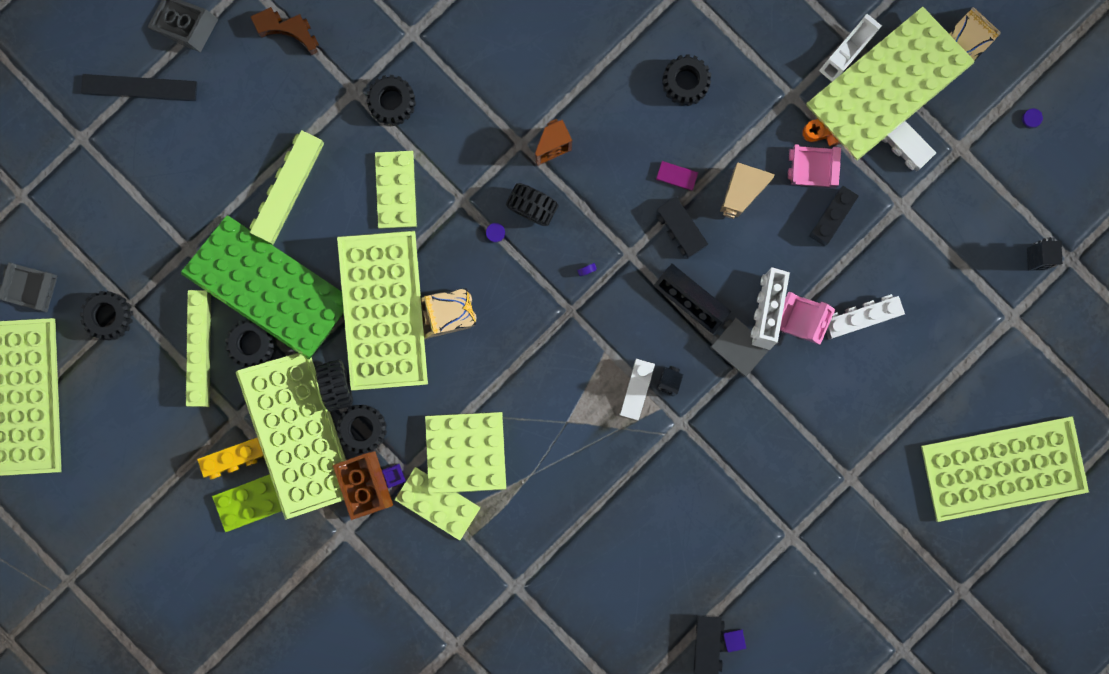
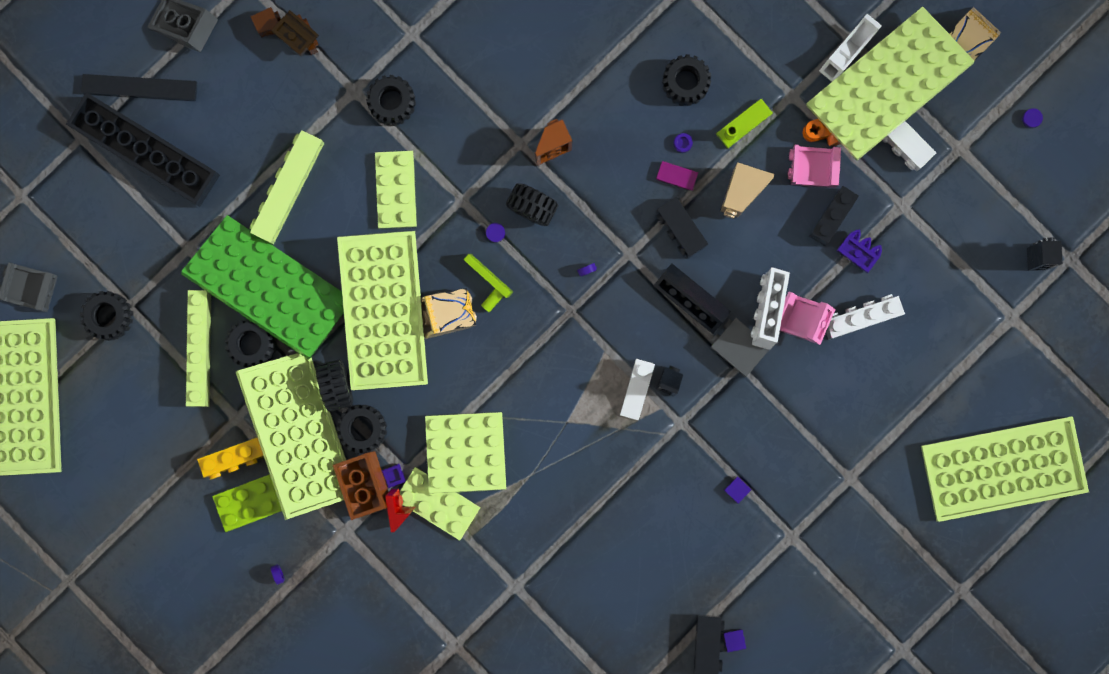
(142, 149): none -> black brick
(277, 574): none -> dark purple tile
(295, 33): none -> dark brown plate
(396, 513): none -> red slope
(501, 290): none -> lime piece
(682, 143): none -> dark purple tile
(737, 490): none -> dark purple tile
(744, 123): none -> lime piece
(859, 252): none -> dark purple plate

